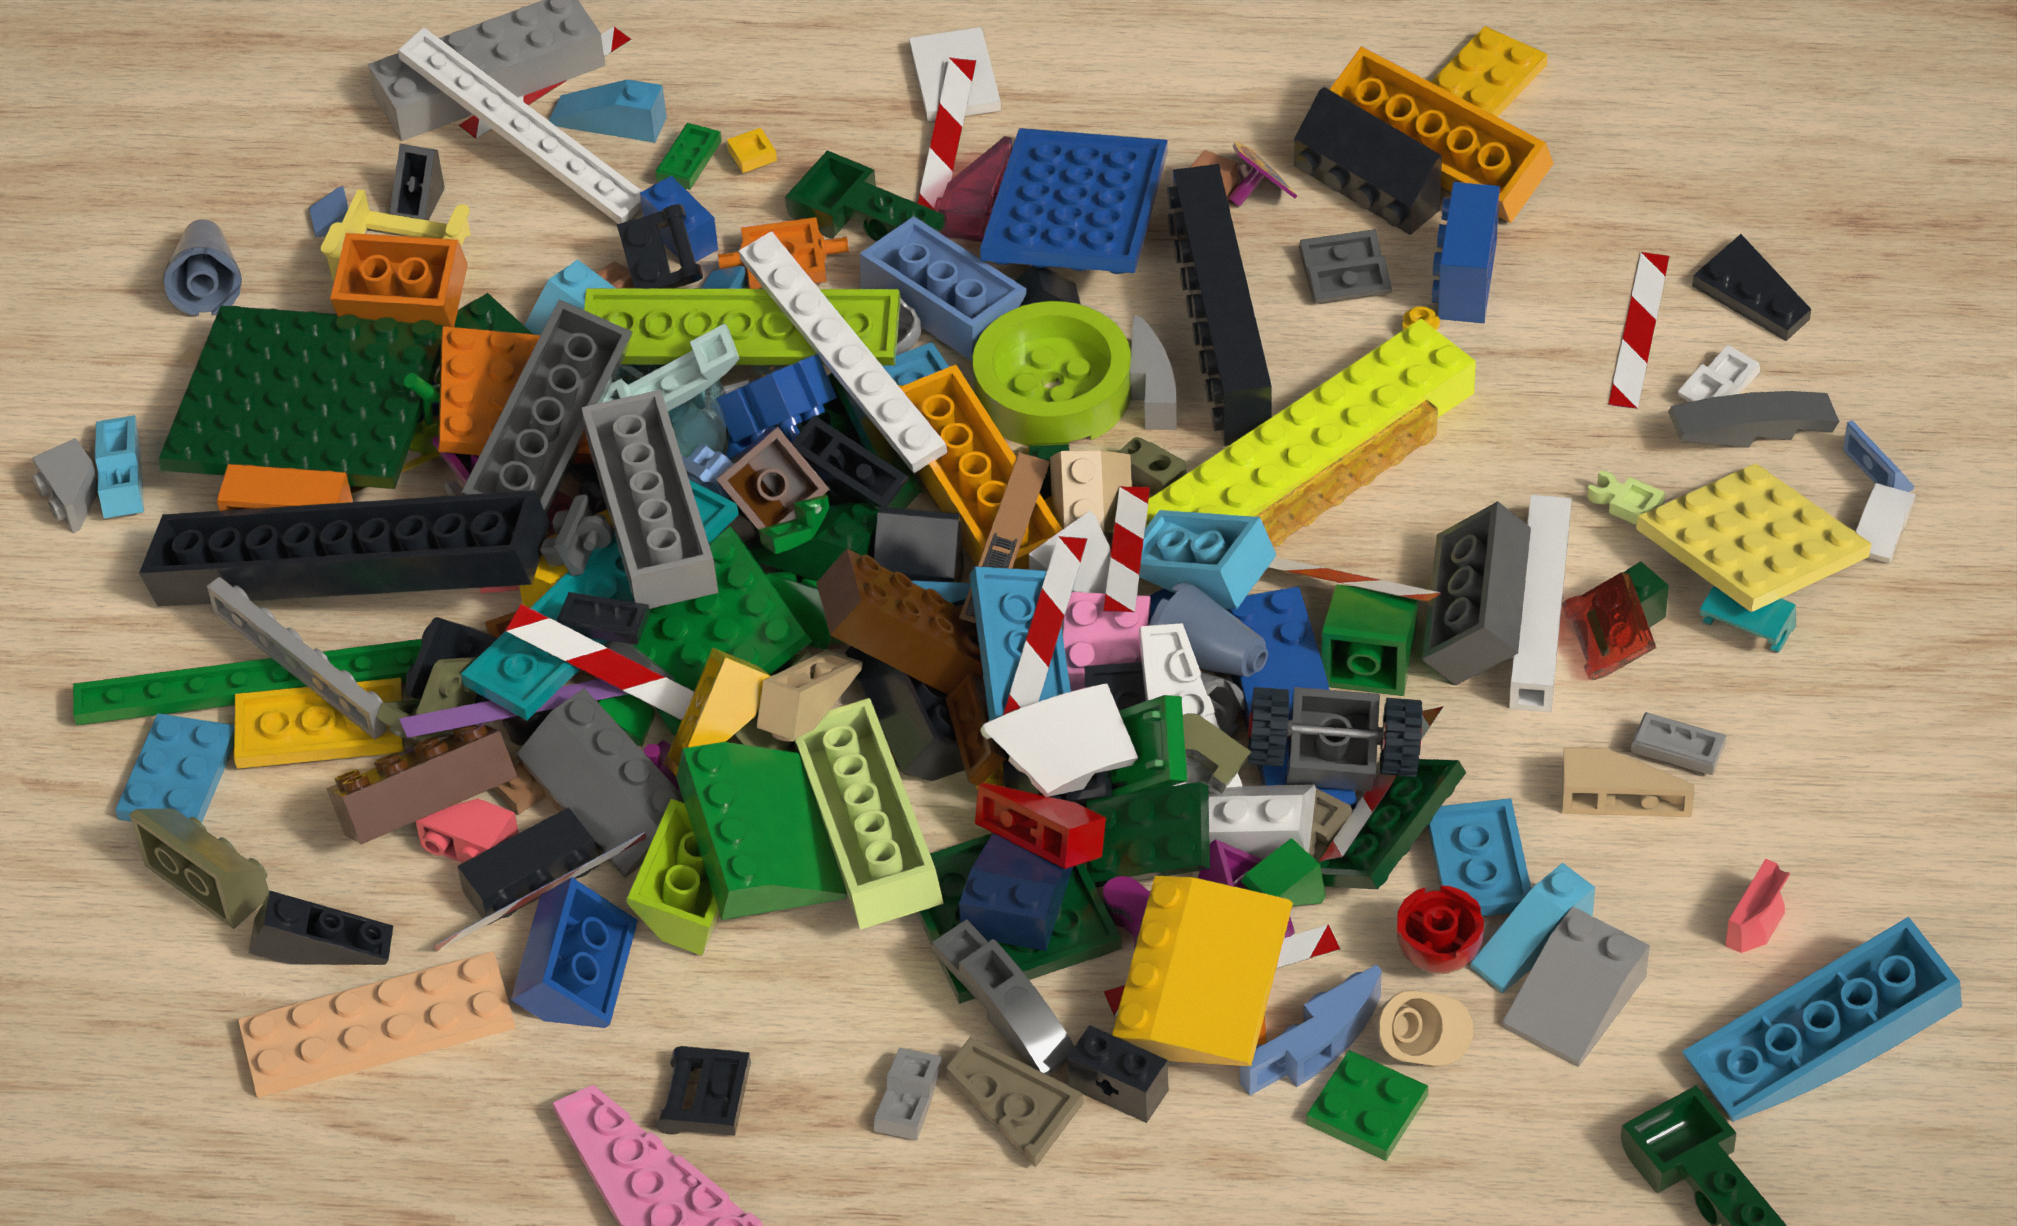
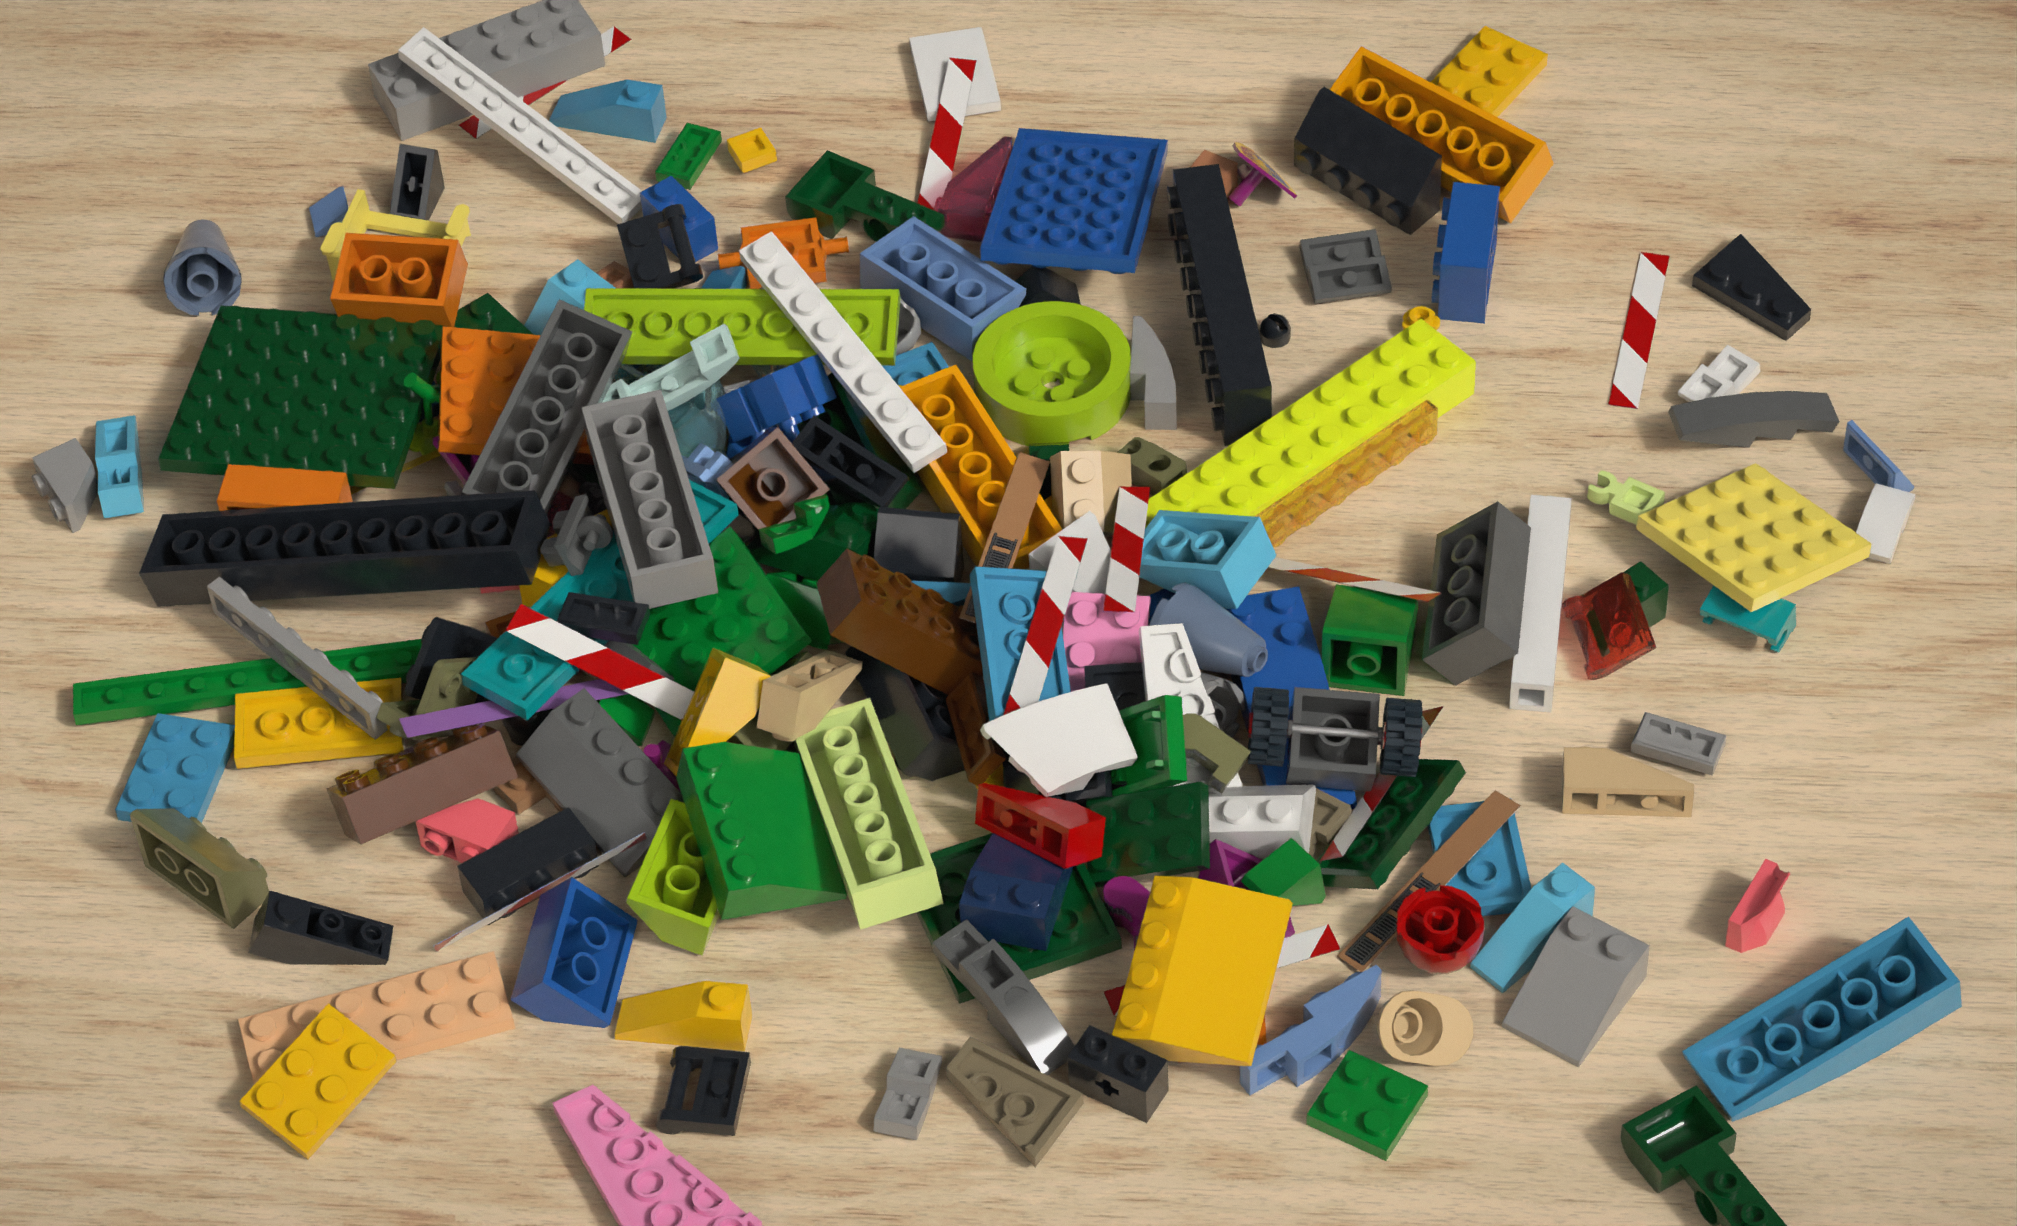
(318, 1081): none -> yellow plate
(689, 1015): none -> yellow slope
(1271, 332): none -> black hinge
(1435, 872): none -> medium nougat sticker

